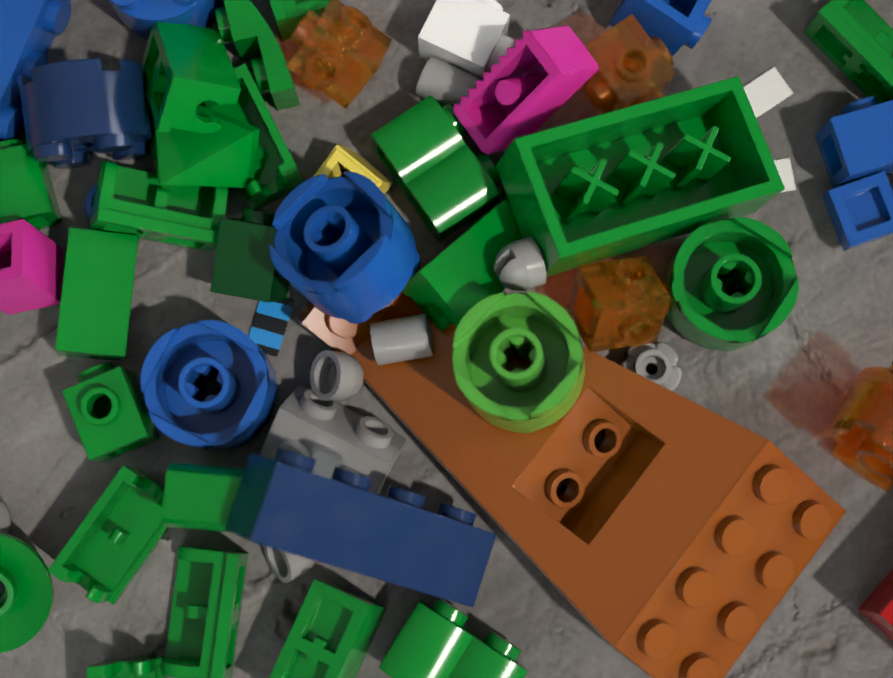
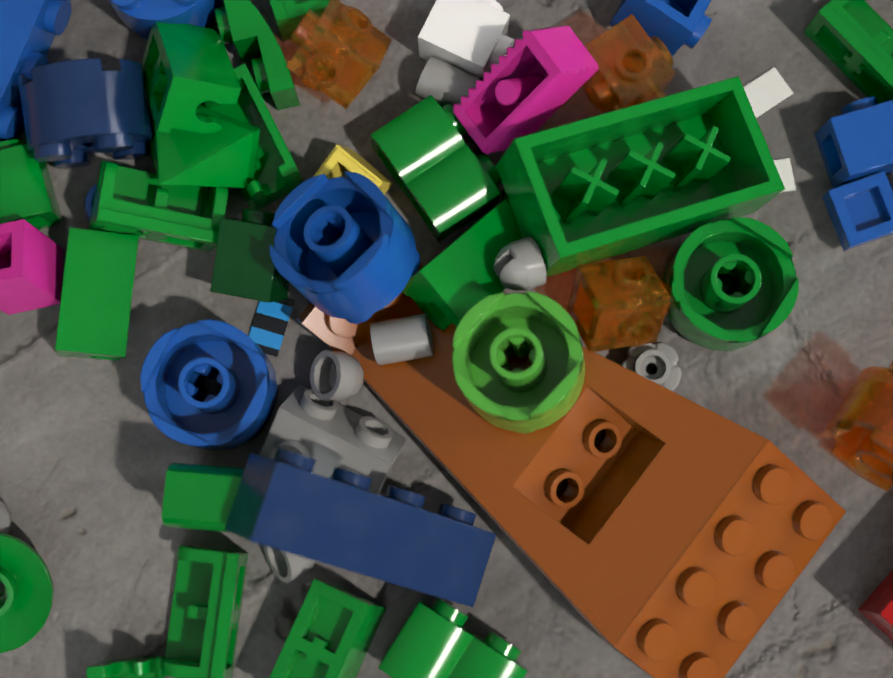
(109, 412): green brick -> none
(114, 537): green hinge -> none

